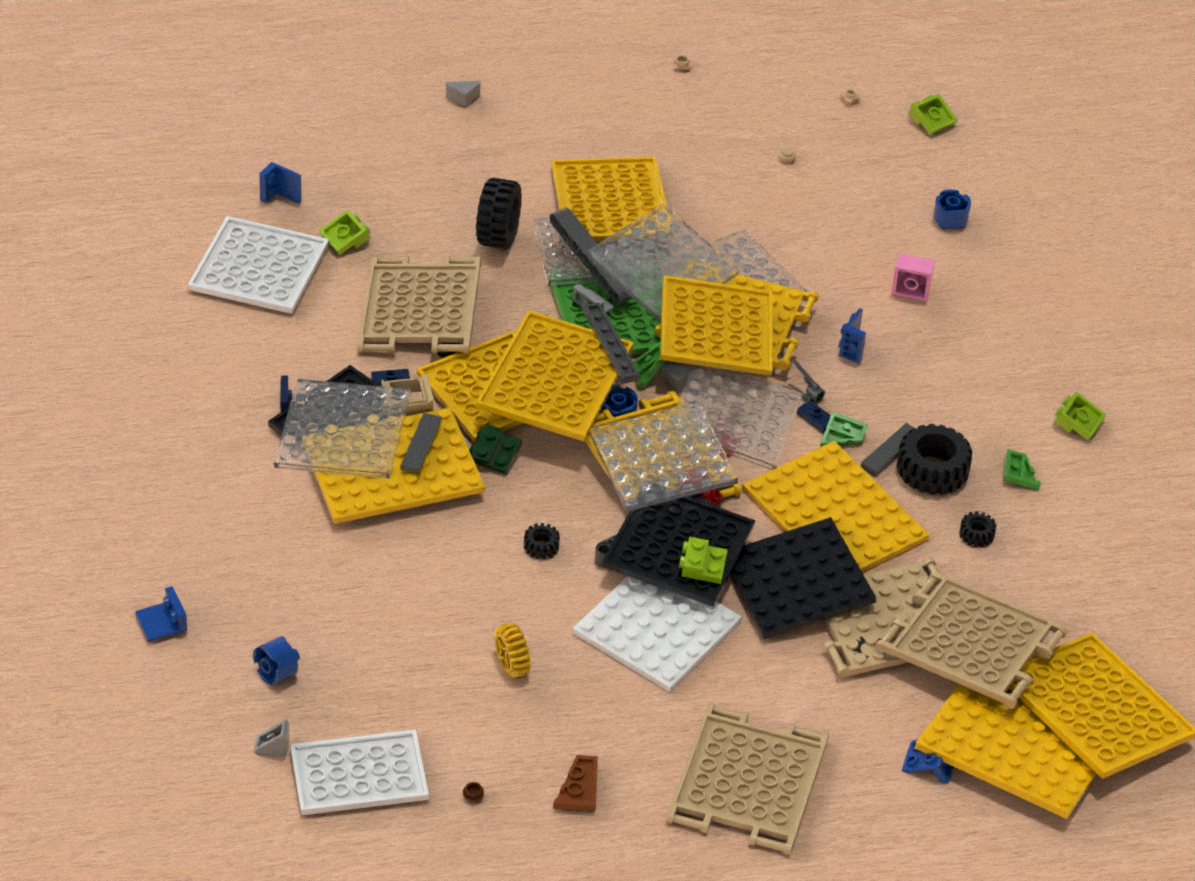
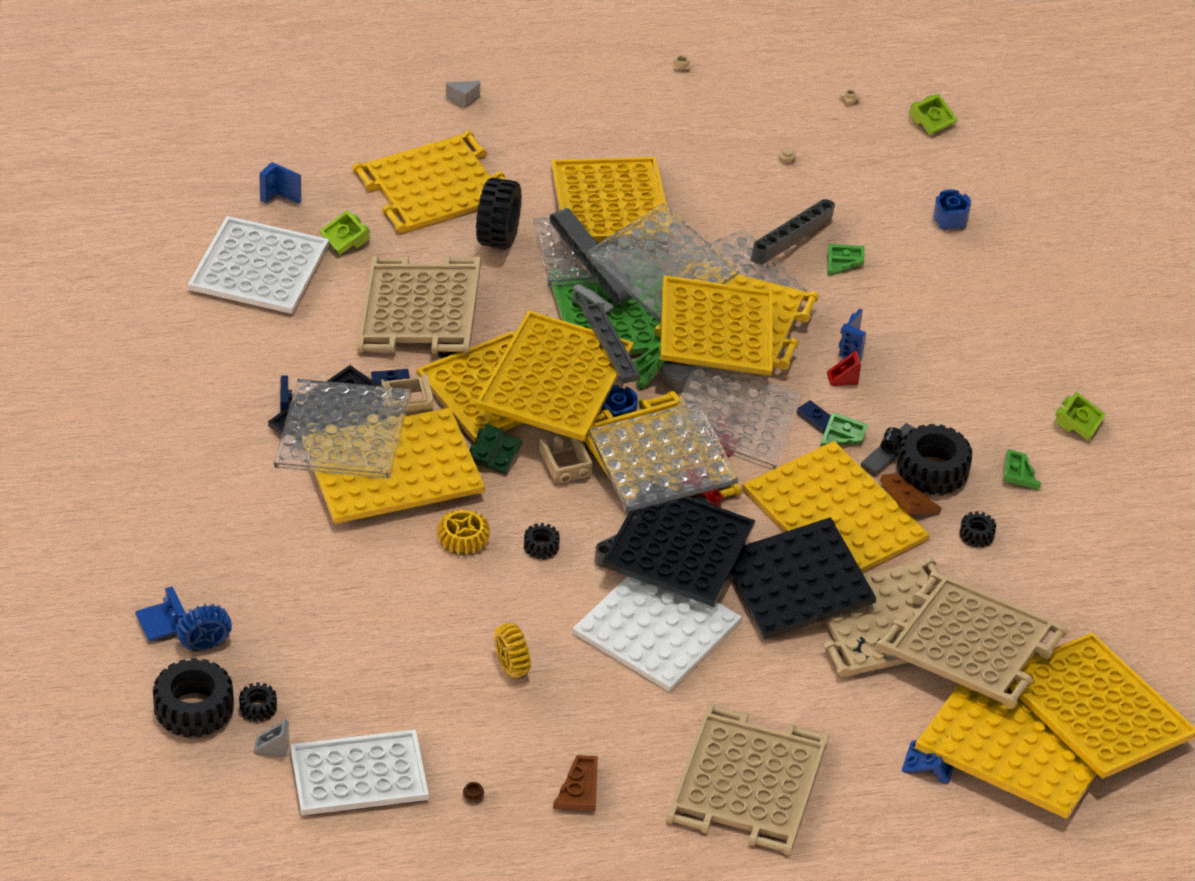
(198, 717): none -> black tyre
(204, 627): none -> blue gear
(258, 710): none -> black tyre
(276, 660): blue brick -> none
(421, 443): dark grey tile -> none
(429, 181): none -> yellow plate
(463, 531): none -> yellow gear
(571, 472): none -> tan window
(702, 561): lime plate -> none
(792, 231): none -> dark grey beam
(813, 391): dark grey plant -> none
(844, 257): none -> bright green wing
(846, 371): none -> red slope
(891, 440): none -> black wheel
(908, 496): none -> dark orange wing
(913, 277): bright pink brick -> none

